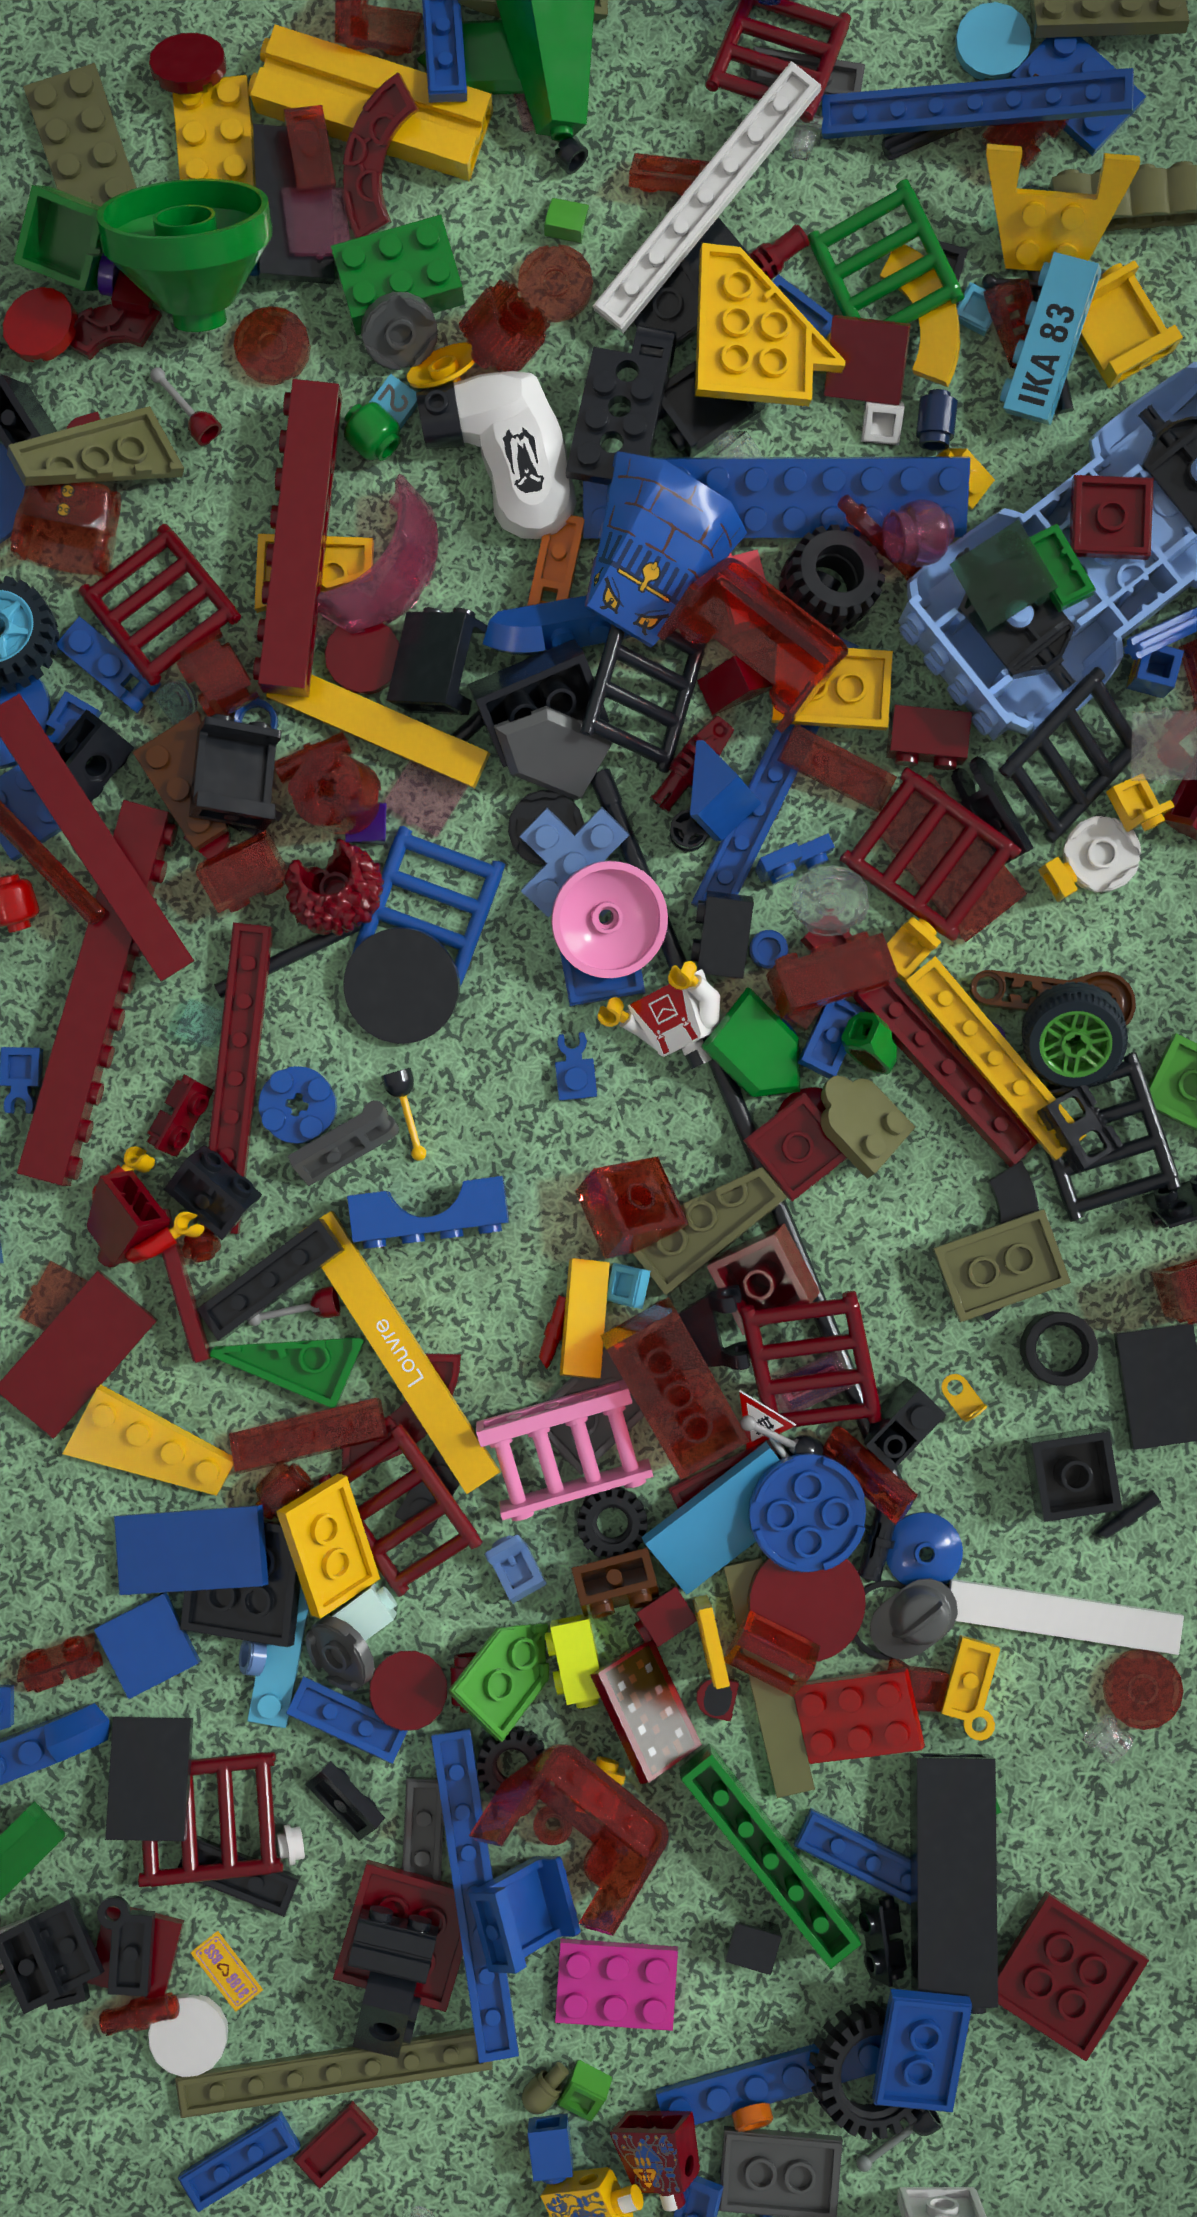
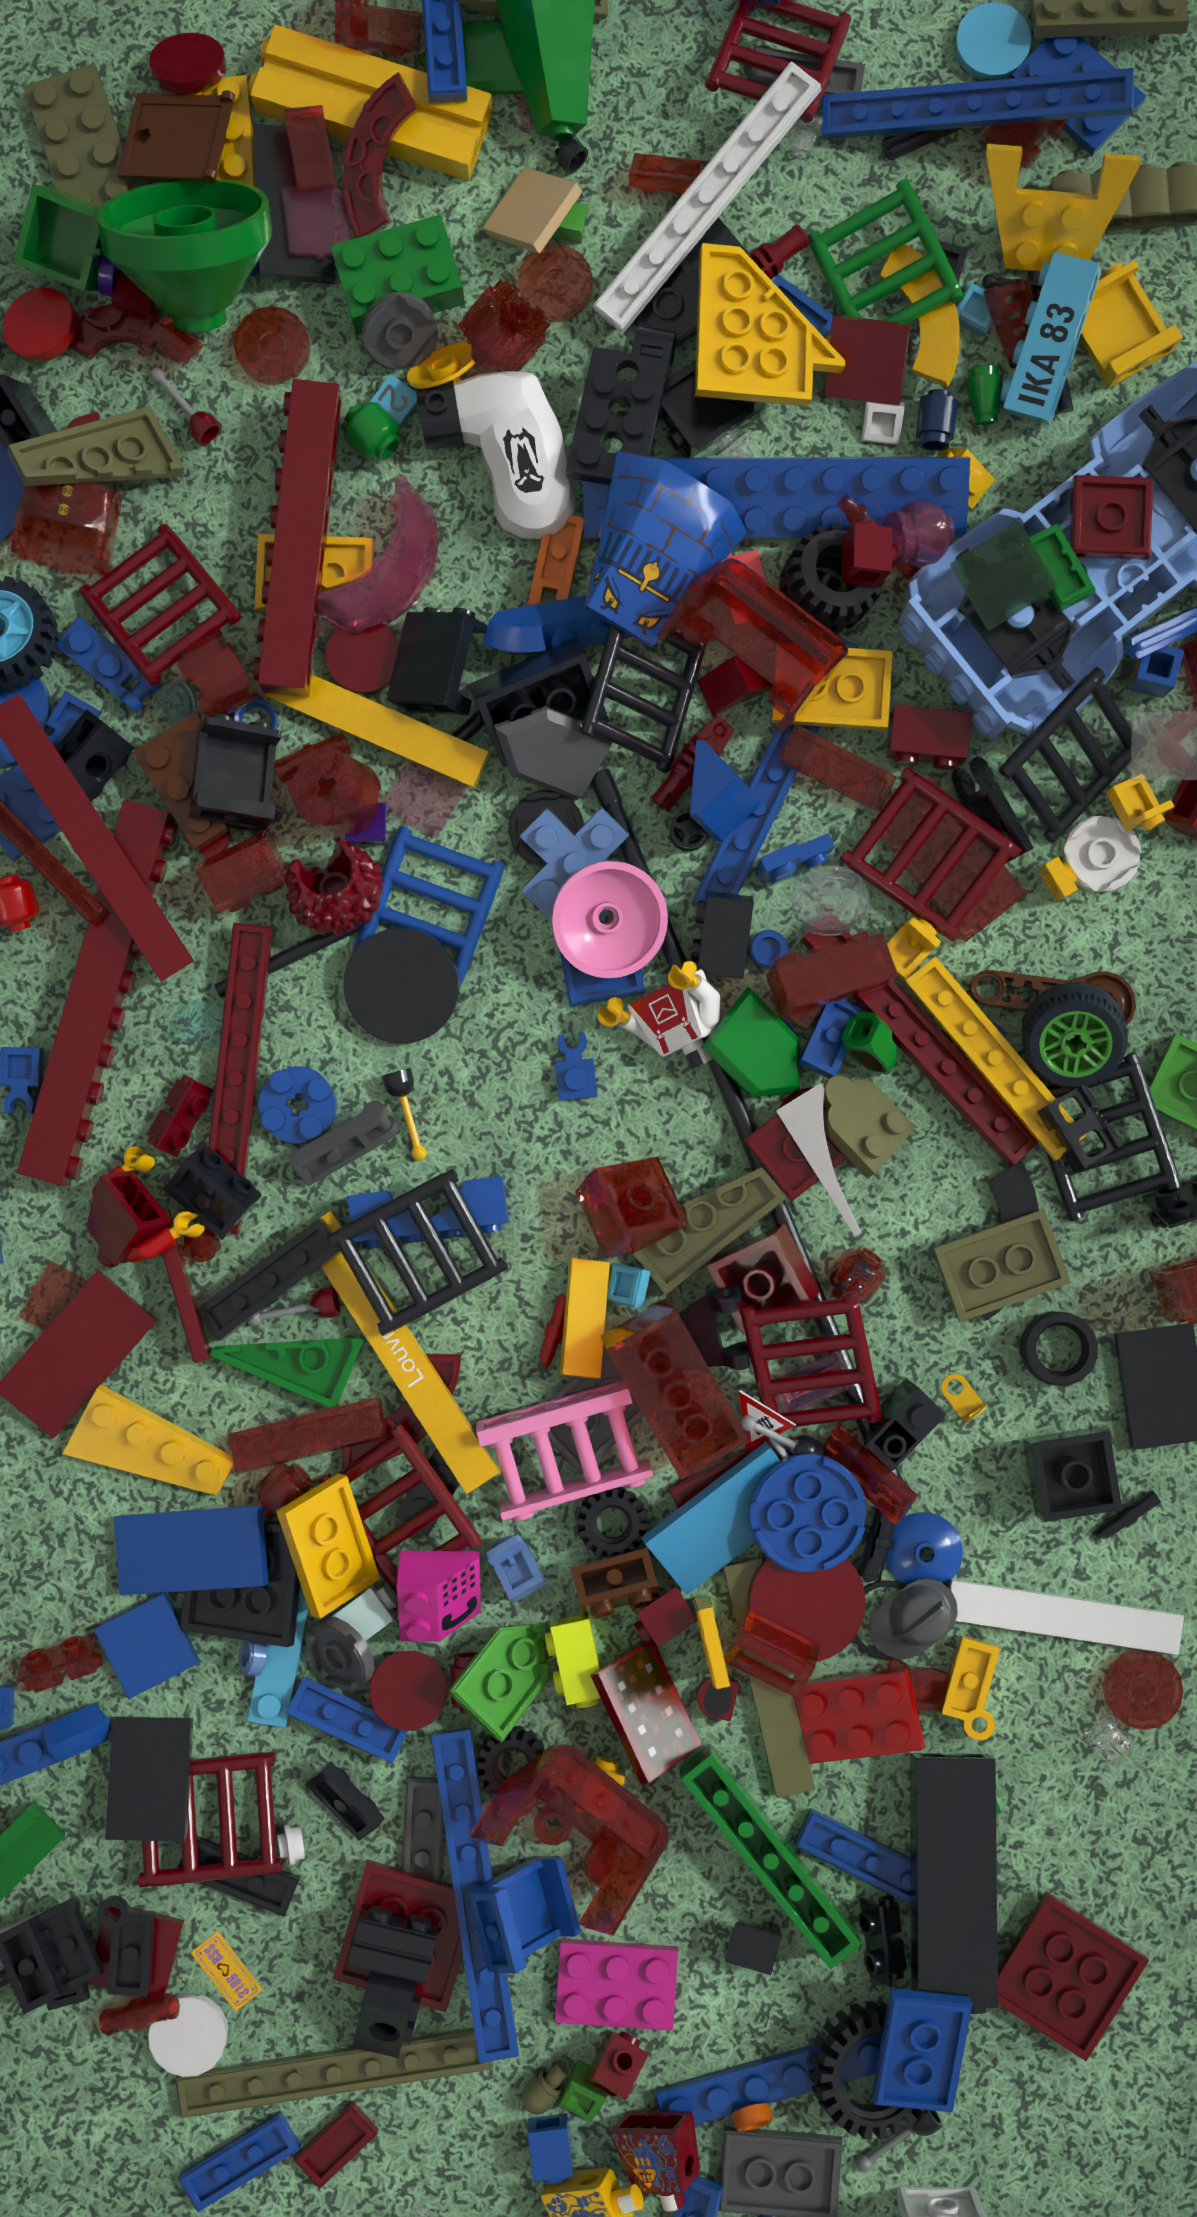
(176, 343): none -> clear red bracket
(182, 140): none -> reddish brown container
(412, 1202): none -> black bar
(436, 1593): none -> dark pink slope
(532, 210): none -> tan tile
(616, 2065): none -> dark red brick
(806, 1125): none -> white sticker
(859, 1272): none -> clear red head
(867, 554): none -> dark red brick
(984, 392): none -> green cone

